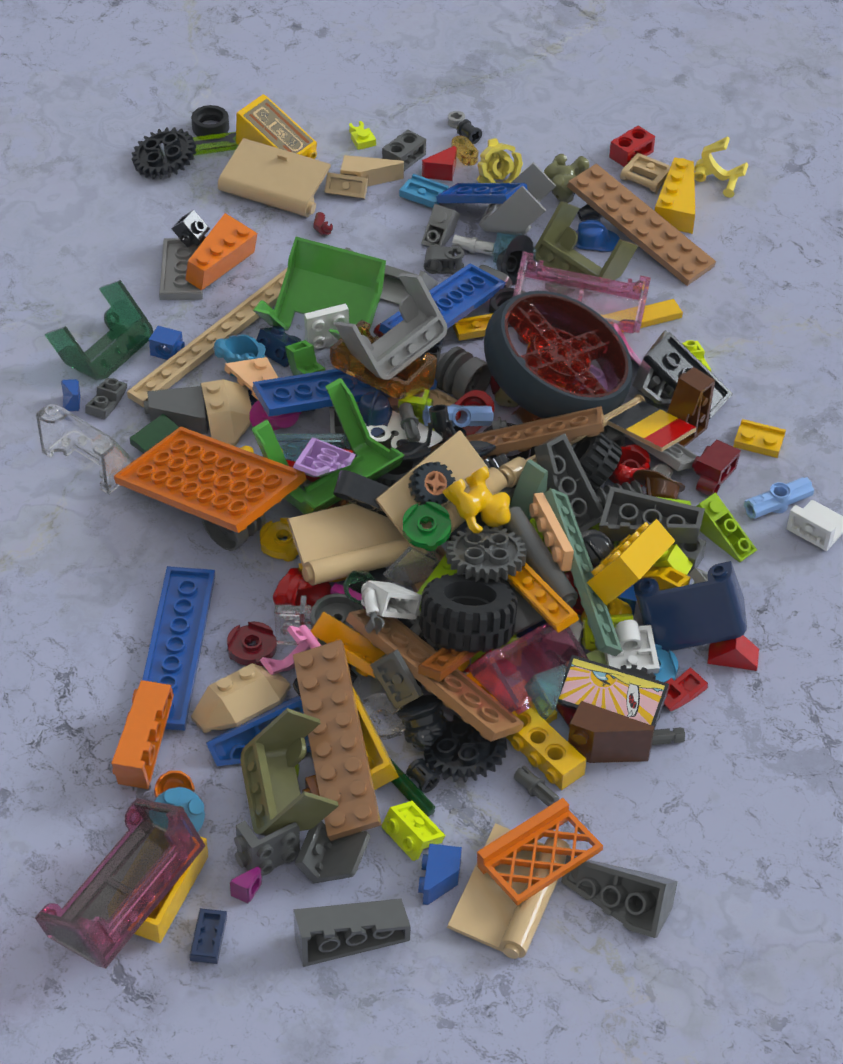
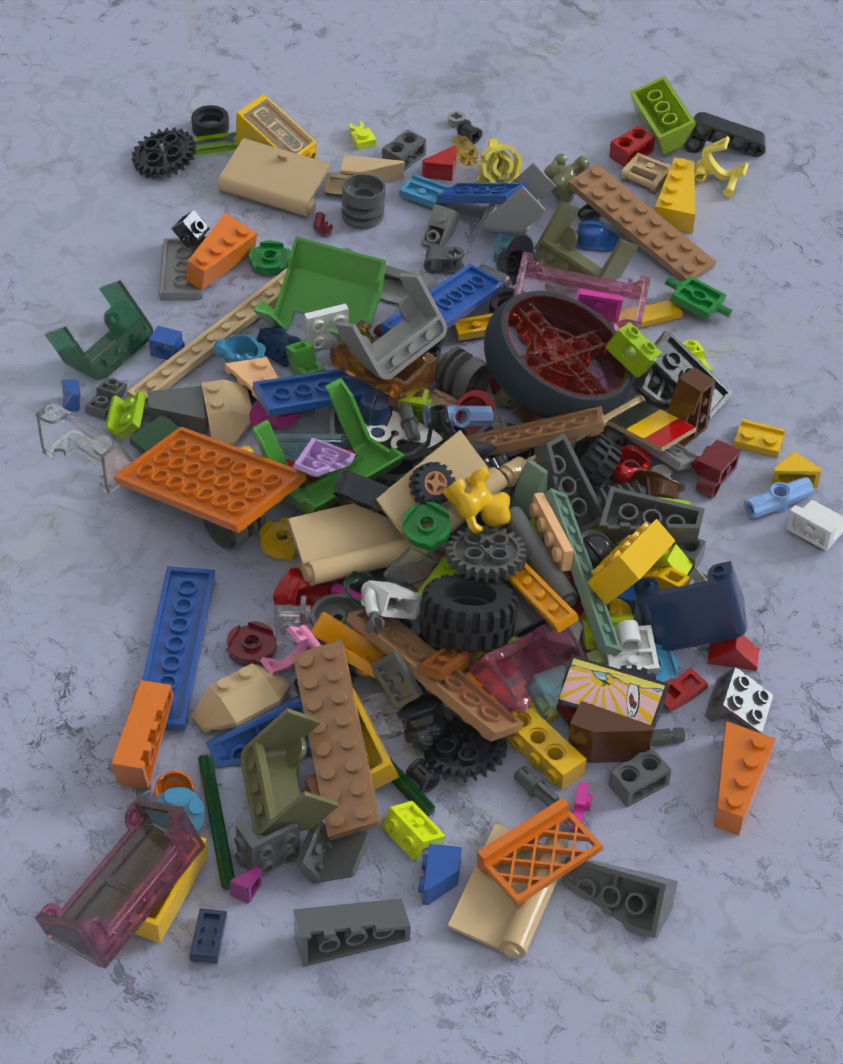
(126, 415): none -> lime bracket
(216, 820): none -> dark green axle
(260, 259): none -> green plate
(363, 200): none -> dark grey wheel
(473, 245): white pin -> none
(582, 802): none -> dark pink plate
(604, 303): none -> dark pink bracket
(633, 350): none -> lime brick
(645, 774): none -> dark grey brick
(663, 114): none -> lime slope
(698, 297): none -> green plate
(715, 128): none -> black beam
(724, 530): lime slope -> none
(741, 698): none -> dark grey bracket
(741, 771): none -> orange wedge
(796, 467): none -> yellow slope

